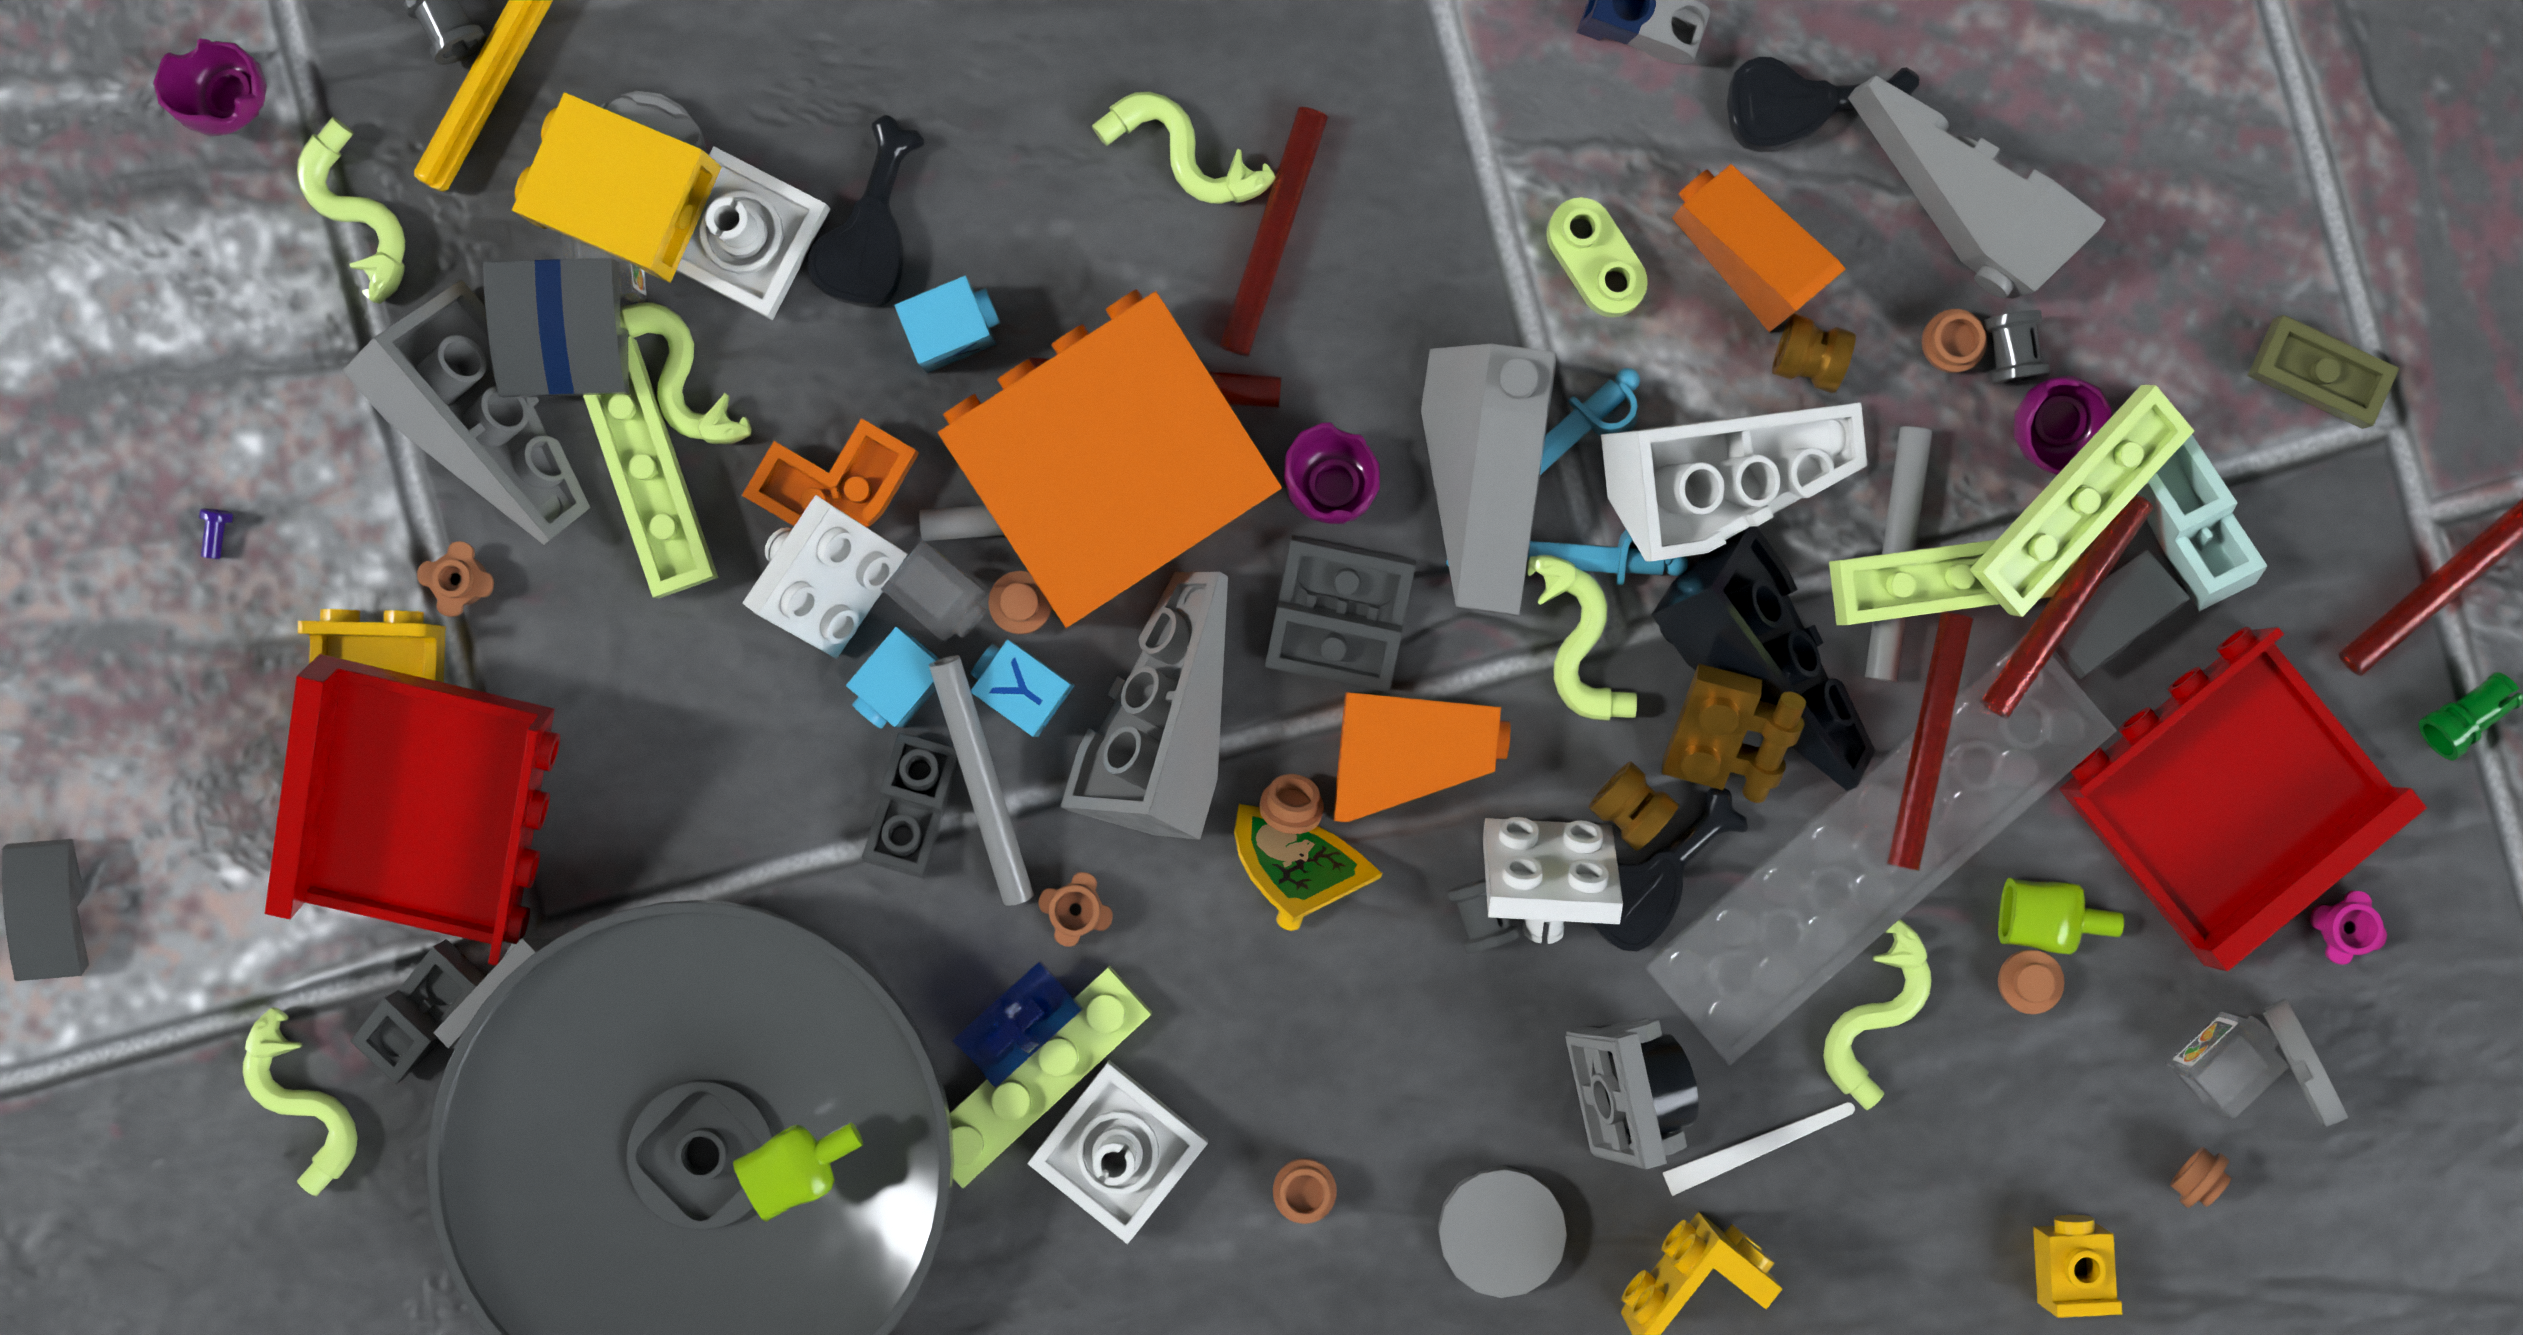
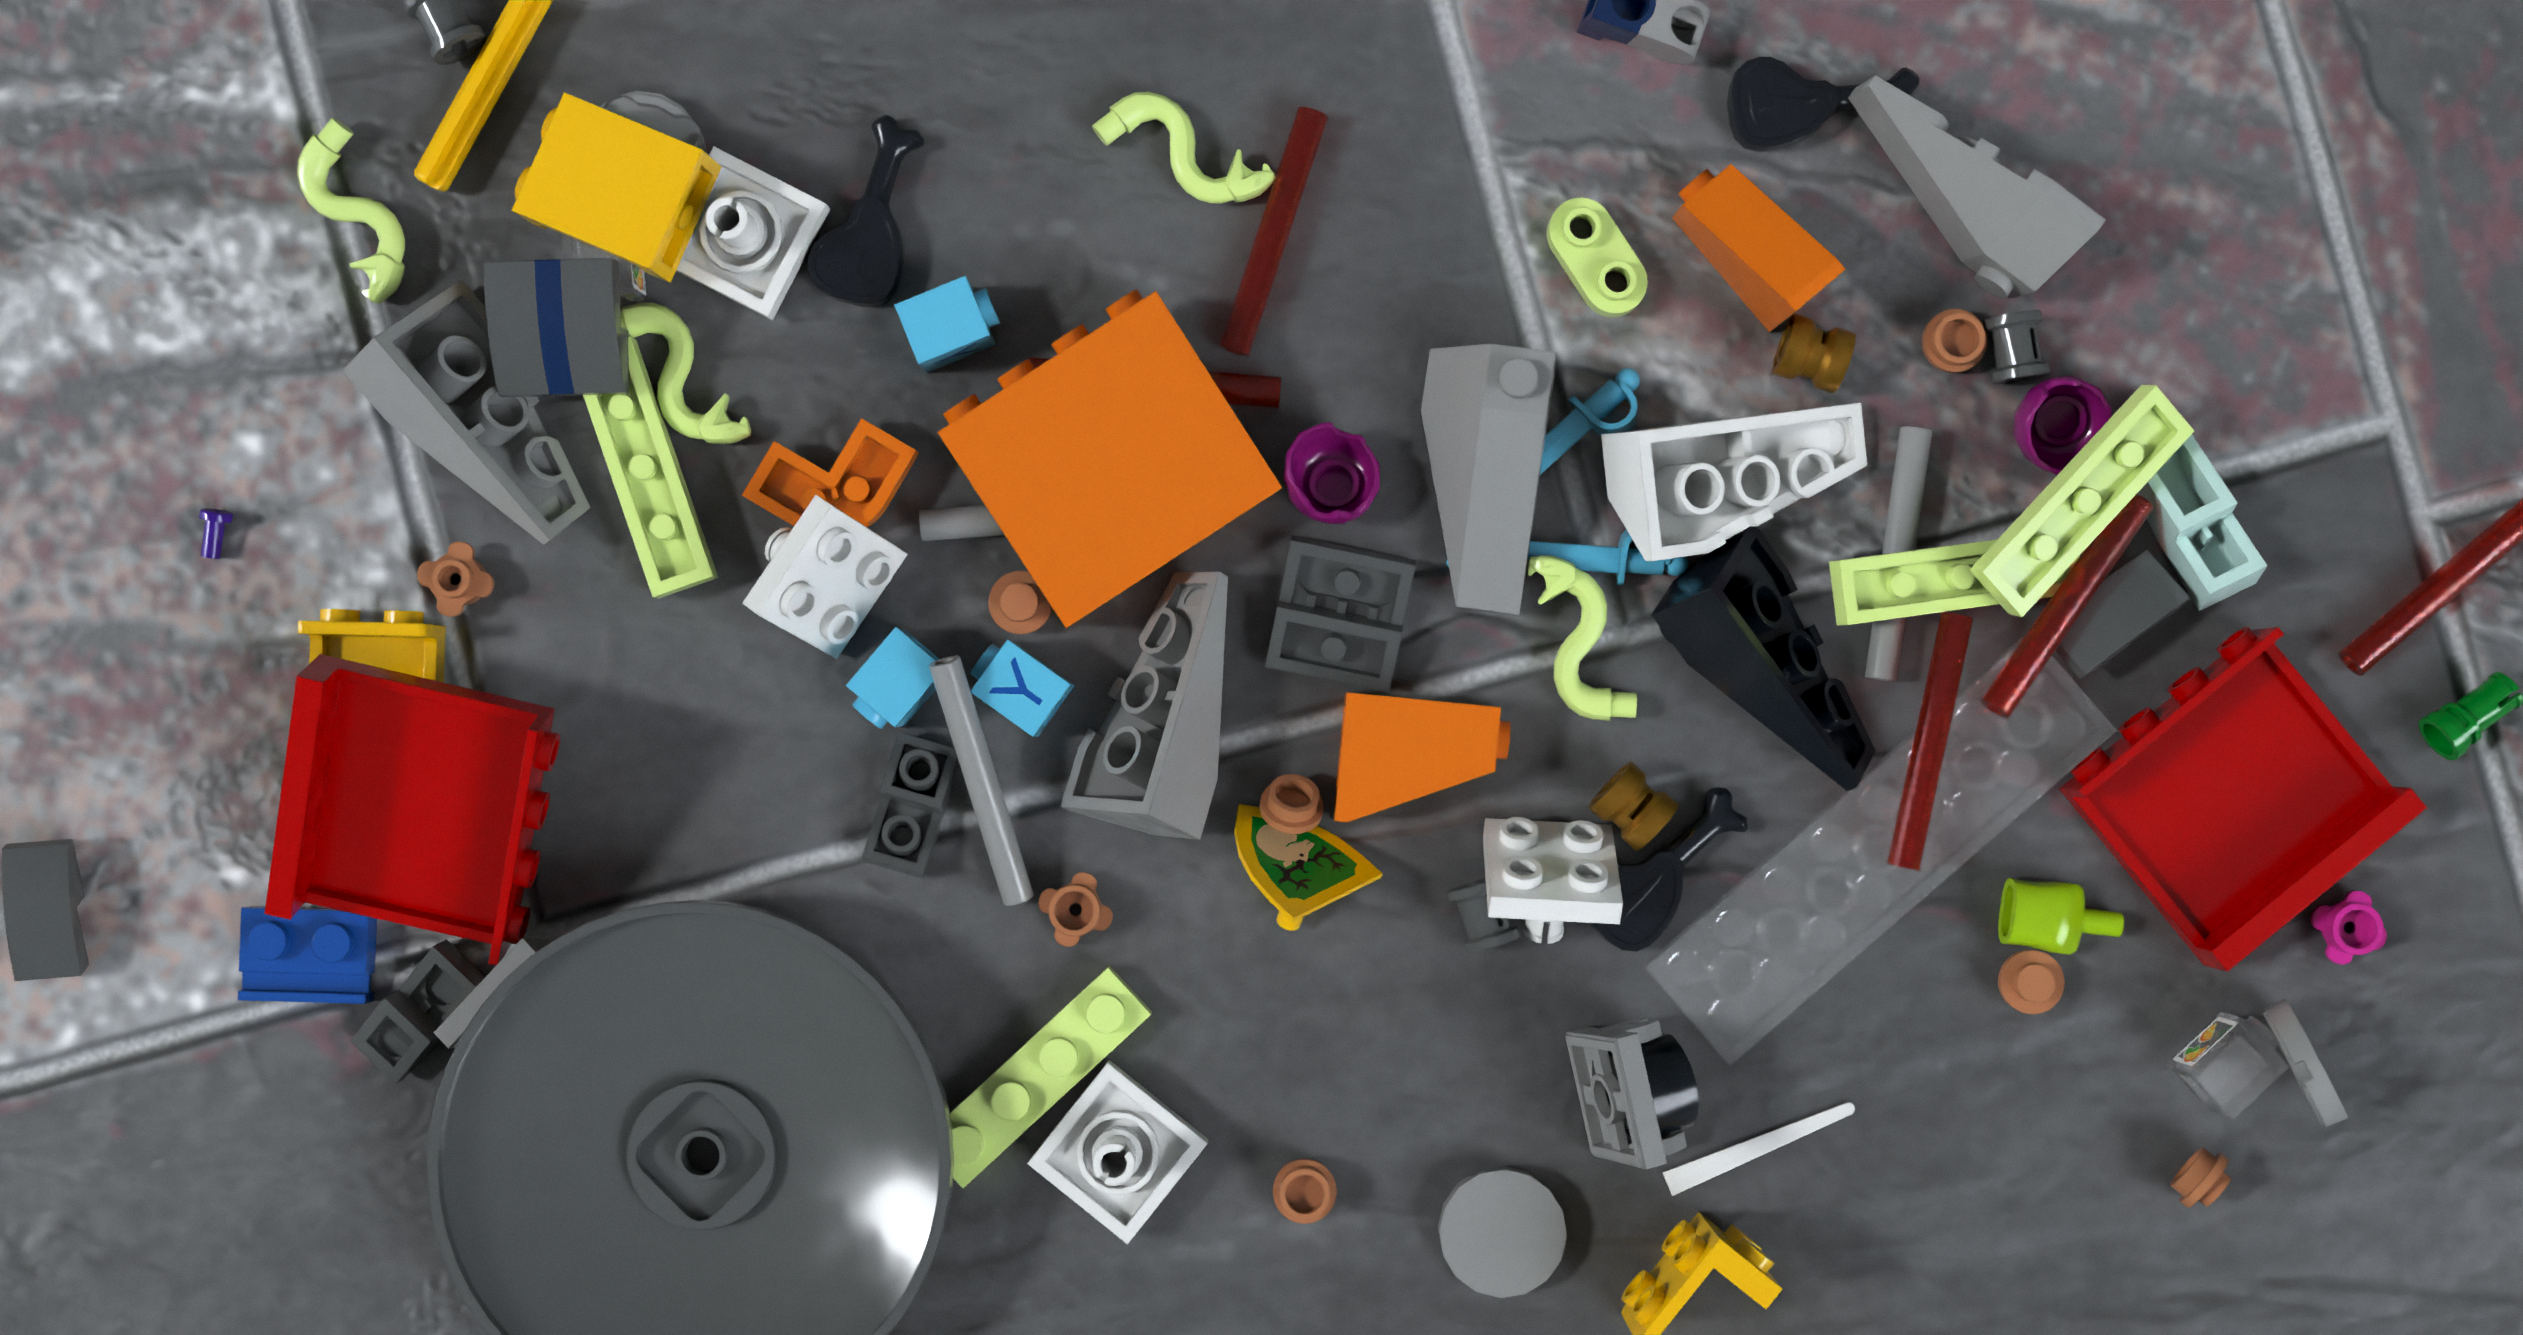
(211, 87): magenta hair -> none
(311, 958): none -> blue plate
(341, 1142): yellowish green animal -> none
(793, 1168): lime piece -> none
(936, 593): clear brick -> none
(1018, 1024): clear blue hips -> none
(1714, 724): pearl gold plate -> none
(1838, 1055): yellowish green animal -> none
(2056, 1254): yellow brick -> none
(2323, 371): olive plate -> none

